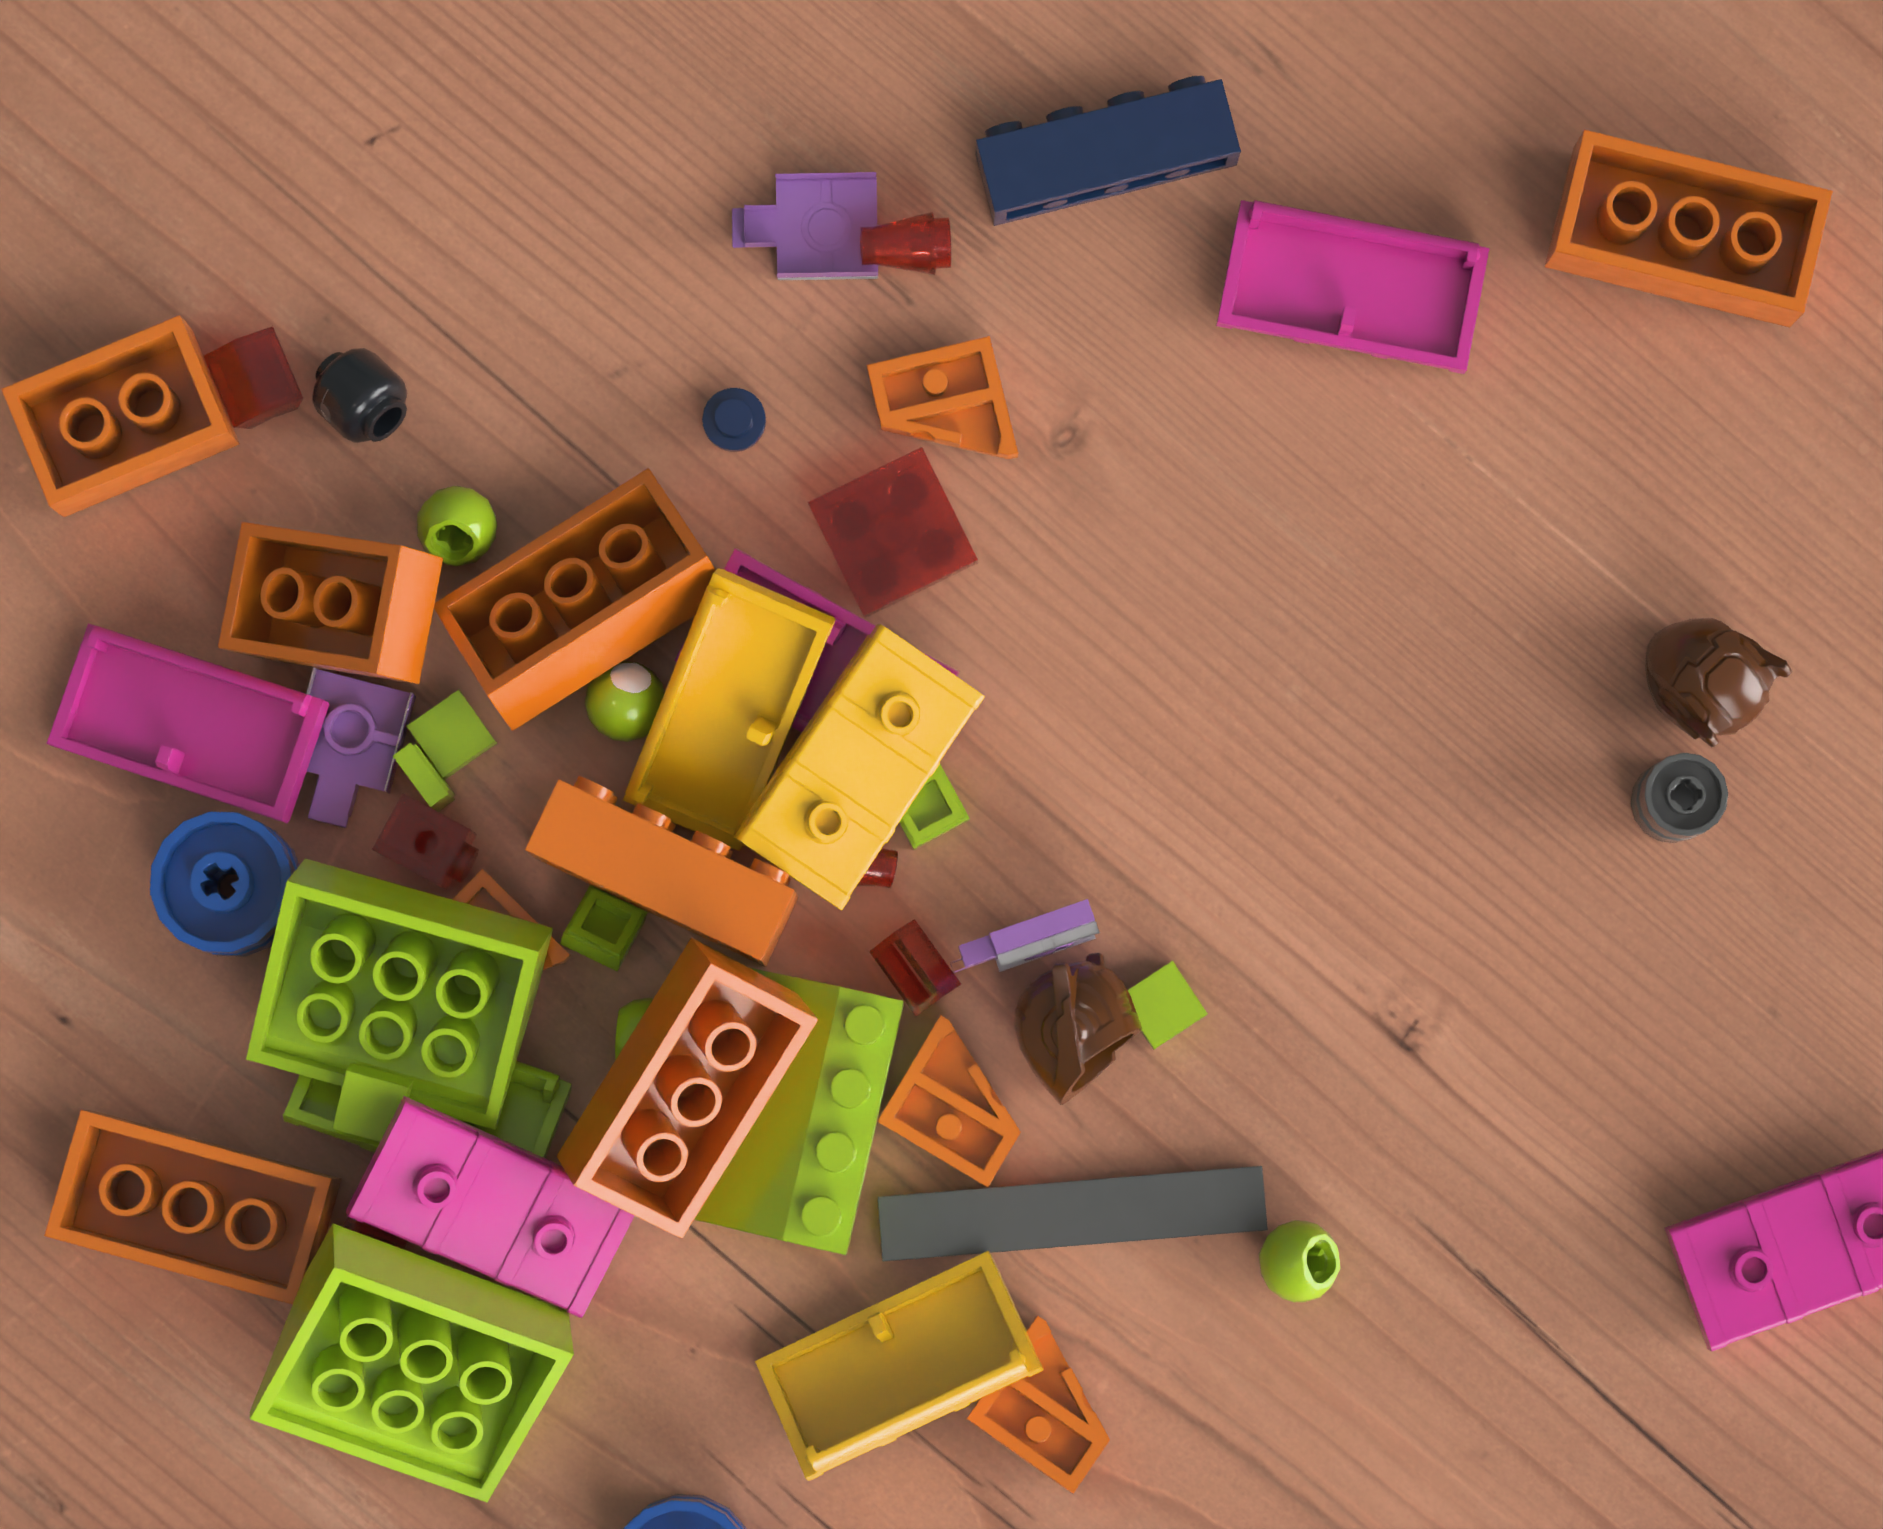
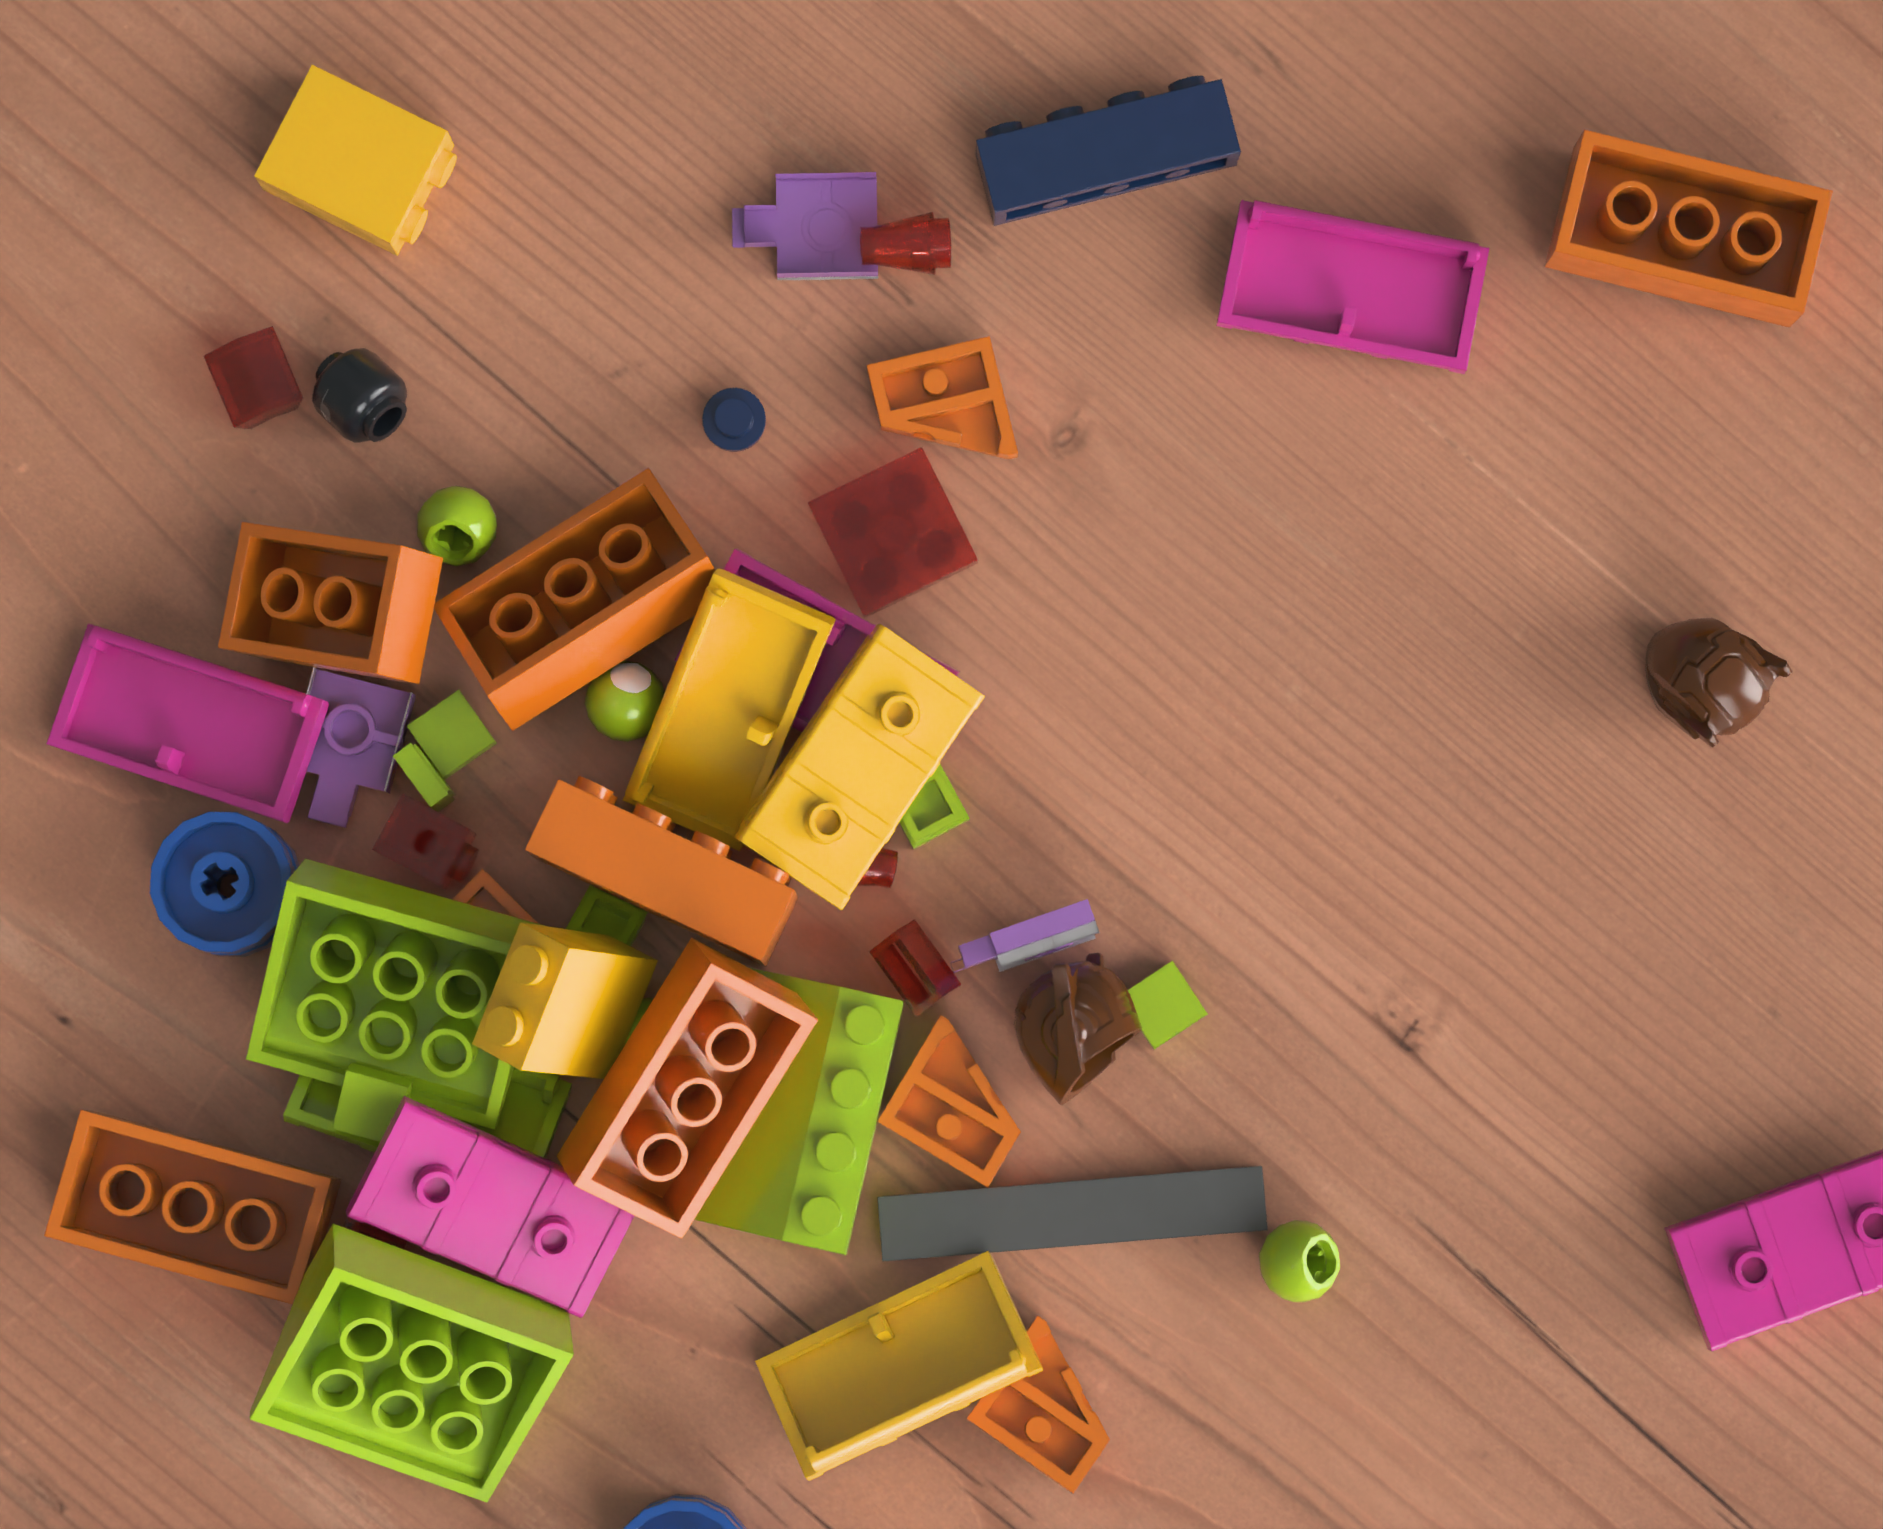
(120, 416): orange brick -> none
(357, 161): none -> yellow brick
(564, 1001): none -> yellow brick
(1679, 798): dark grey wheel -> none

